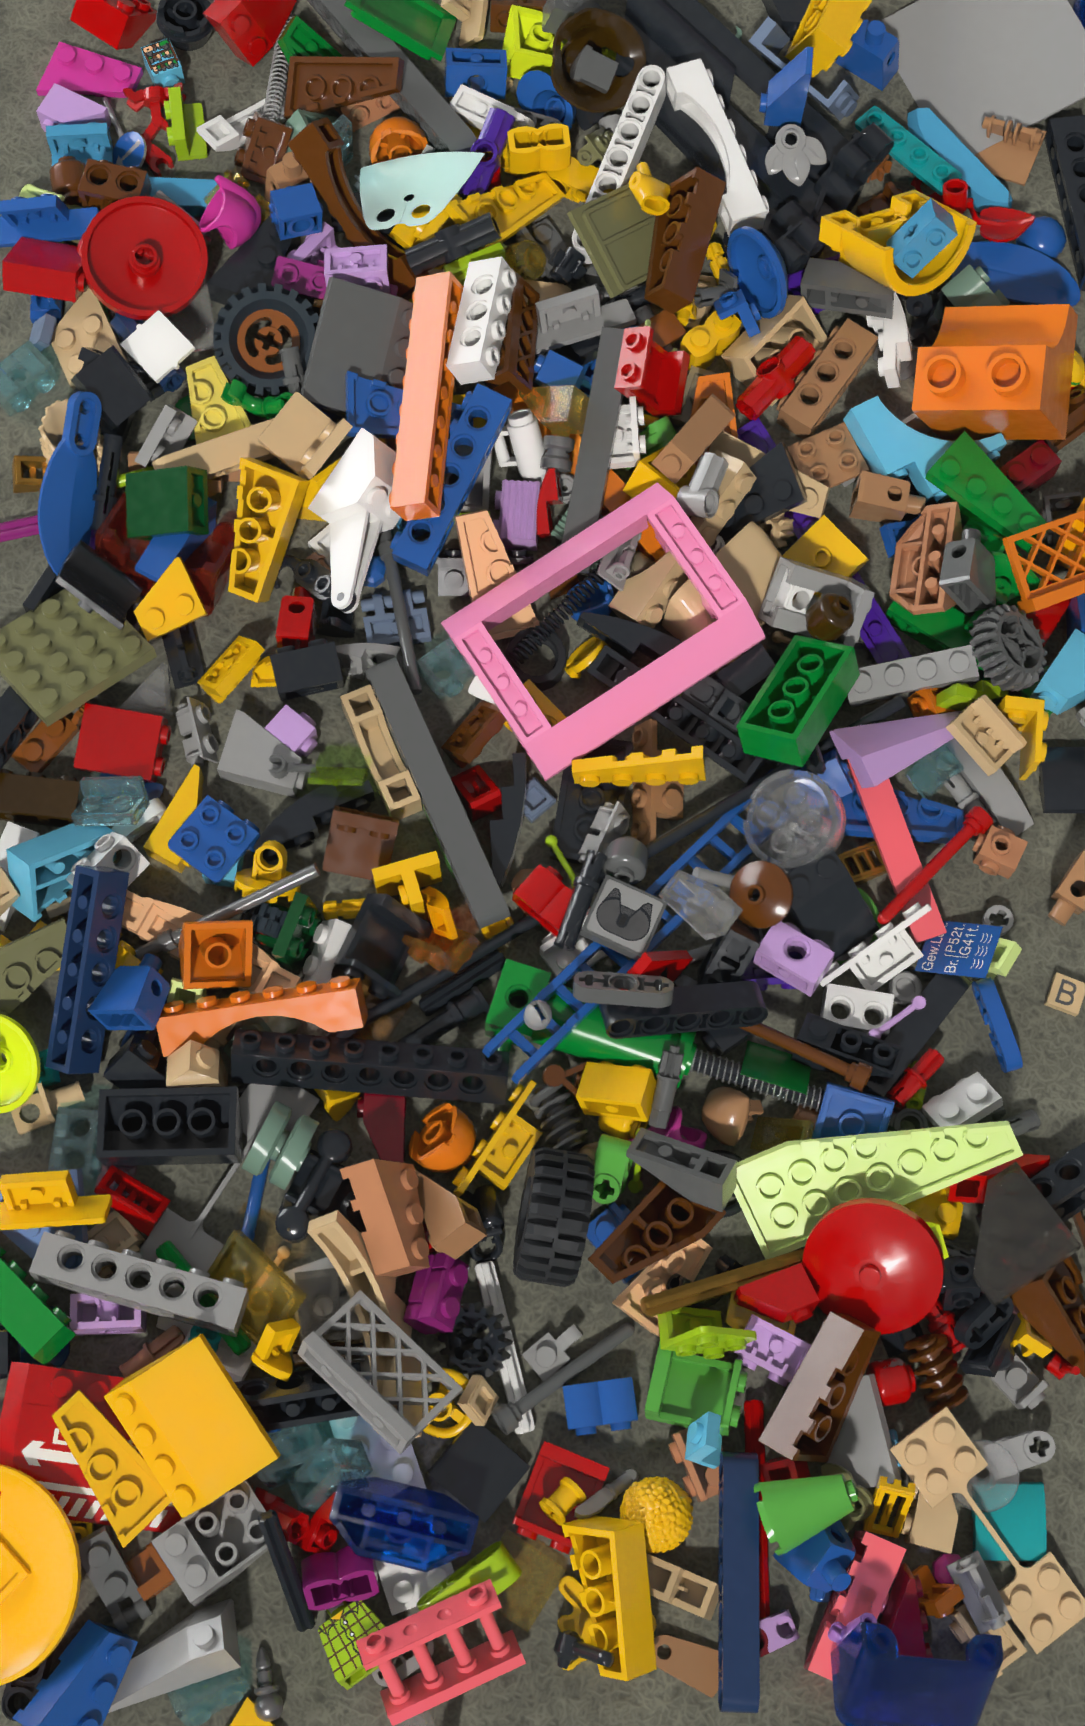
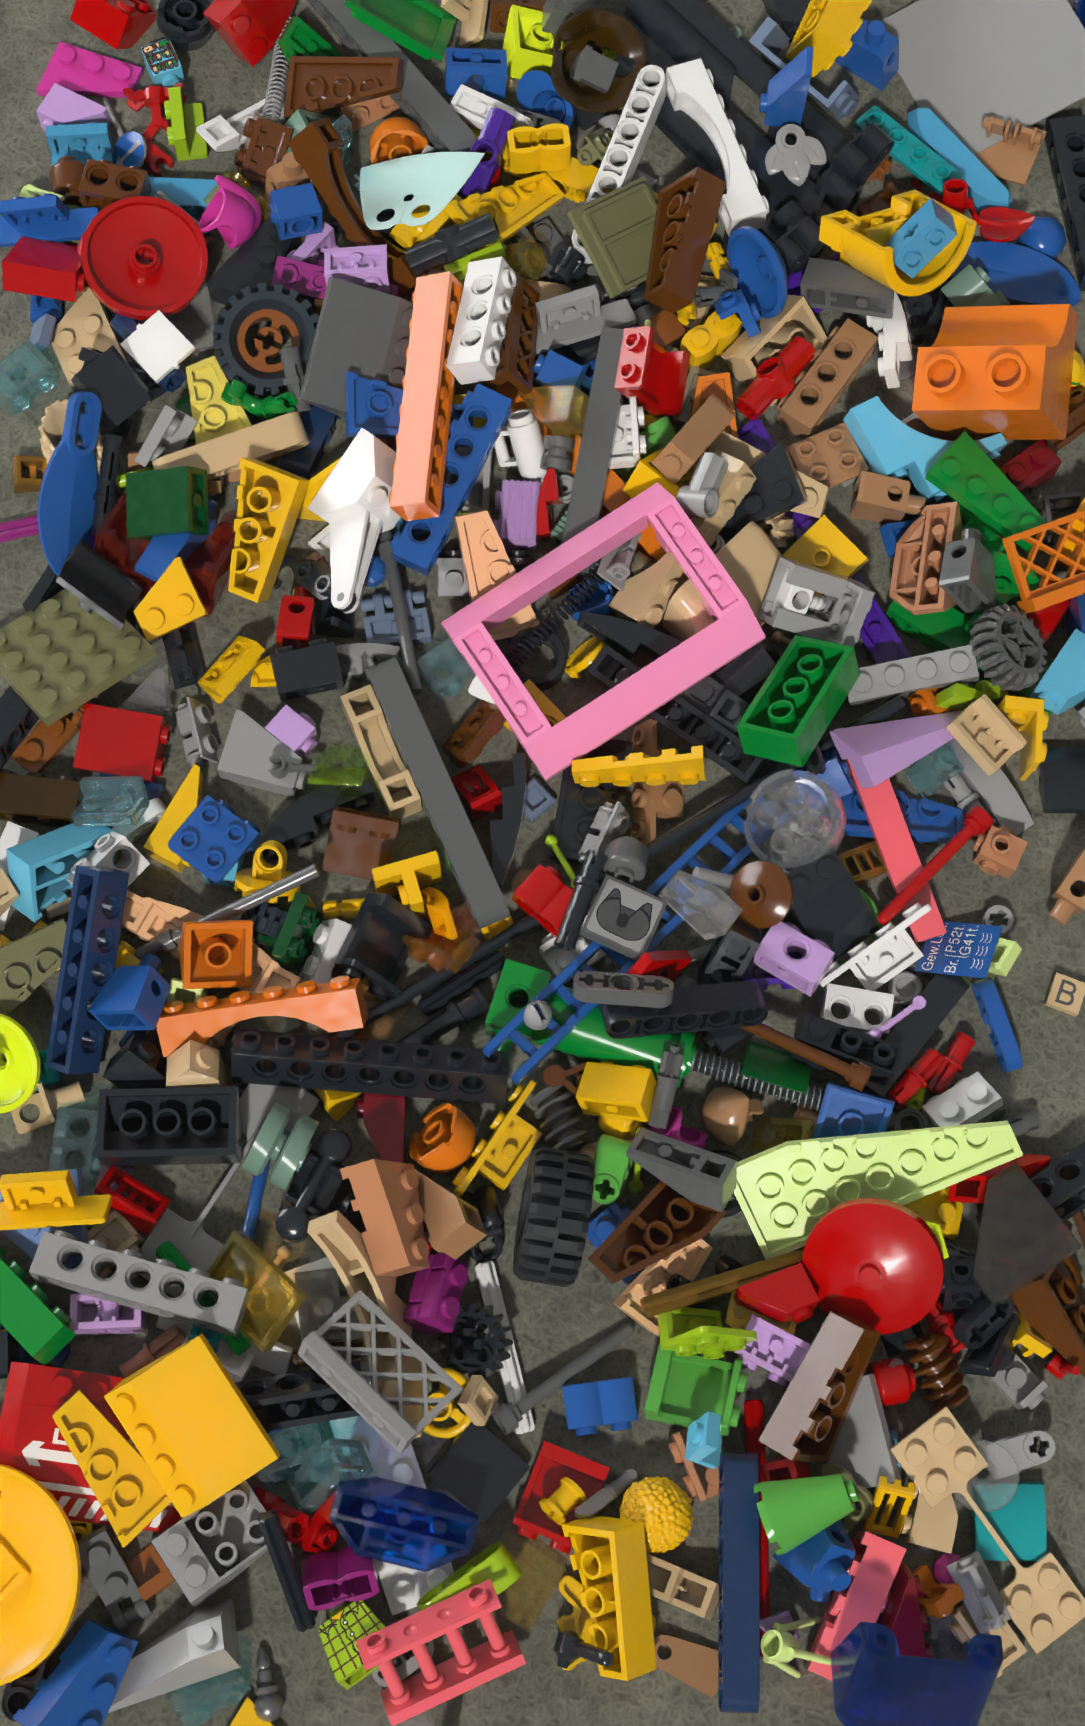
(274, 1348): yellow tile -> none
(303, 436): tan bracket -> none
(548, 1354): light grey plate -> none
(649, 191): yellow piece -> none
(781, 1646): none -> yellowish green plant
(829, 617): dark brown head -> none
(838, 1631): medium lavender arm -> none
(952, 1065): none -> red axle

